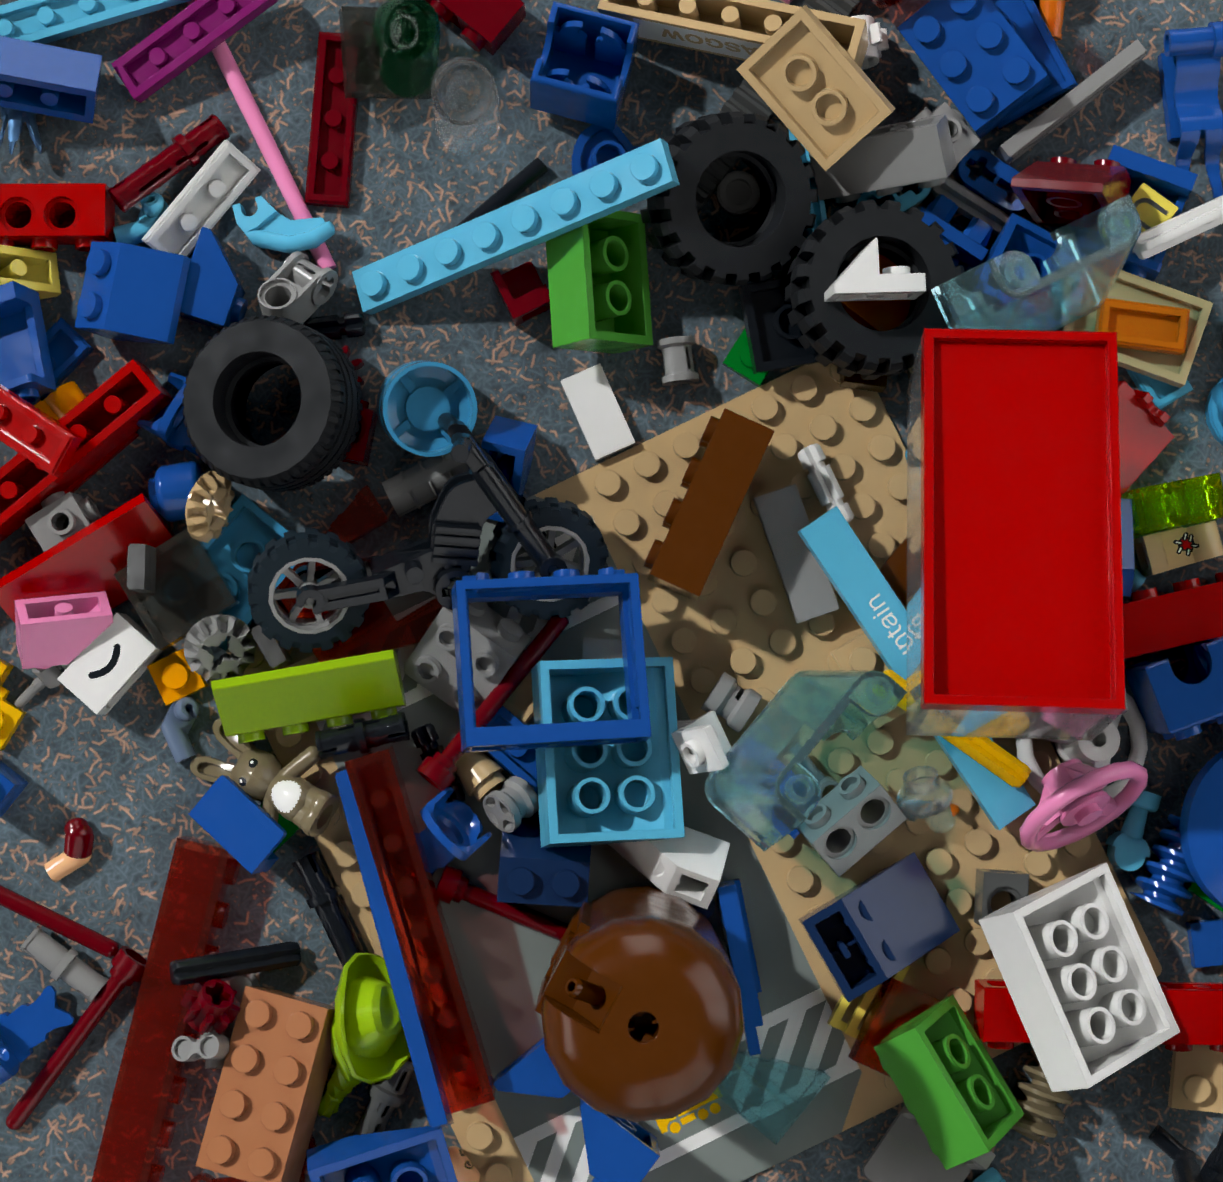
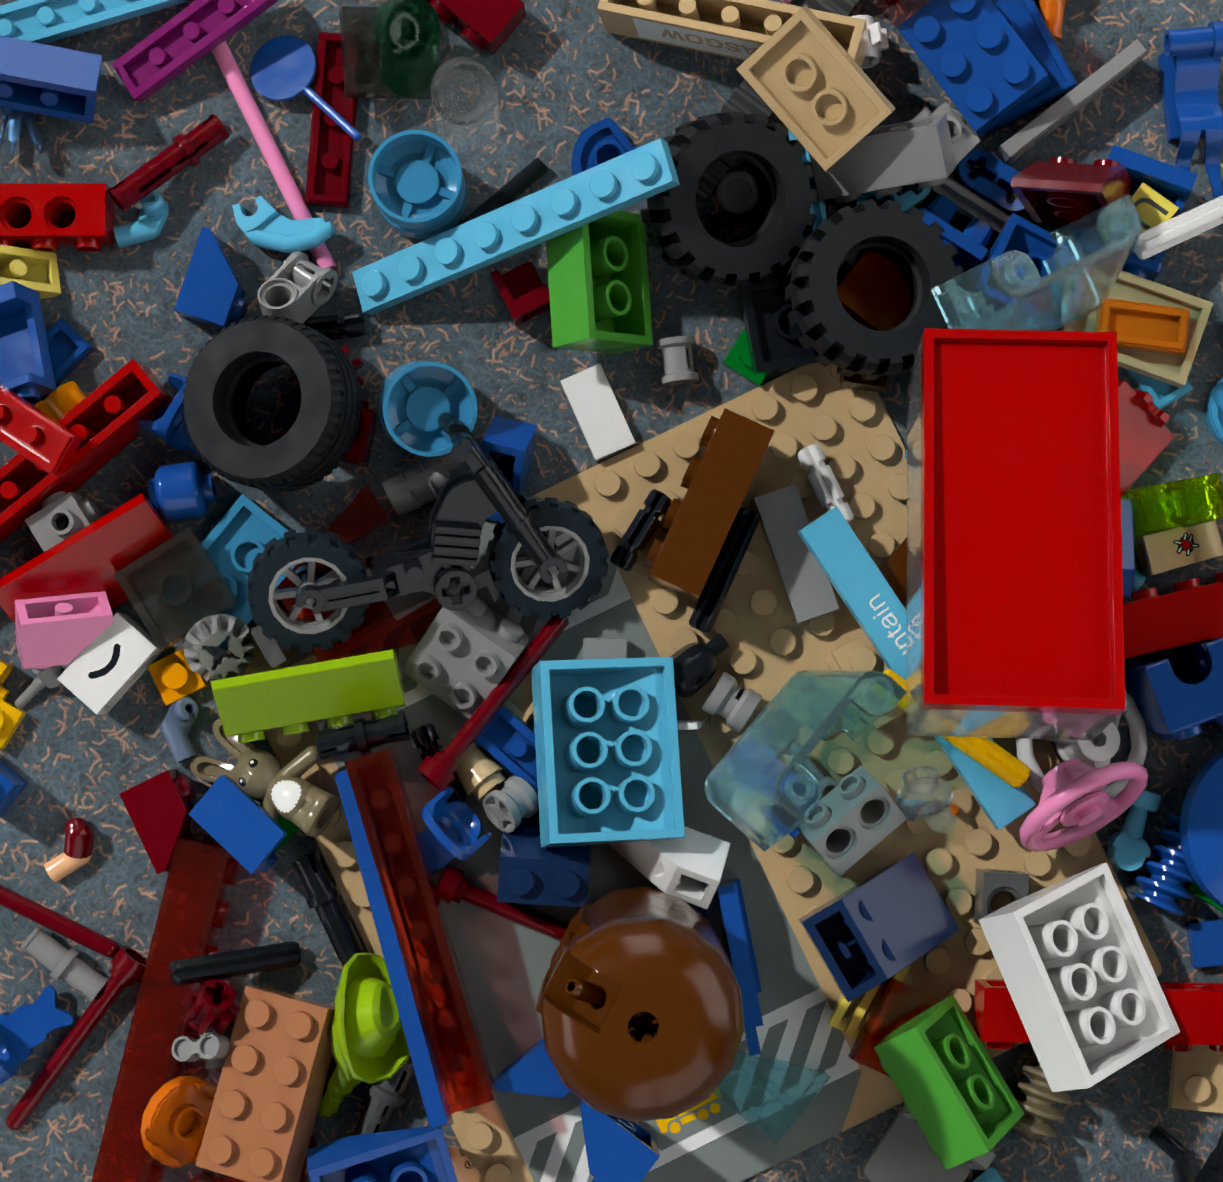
(132, 293): blue slope -> none
(141, 568): flat silver tile -> none
(160, 814): none -> dark red slope
(177, 1120): none -> orange tile
(202, 201): white tile -> none
(208, 506): tan gear -> none
(286, 70): none -> blue piece
(417, 184): none -> dark azure wheel
(562, 585): blue window -> none
(584, 65): blue piece -> none
(640, 530): none -> black axle
(696, 665): none -> black plant
(703, 744): white bracket -> none
(724, 570): none -> black axle
(864, 282): white slope -> none

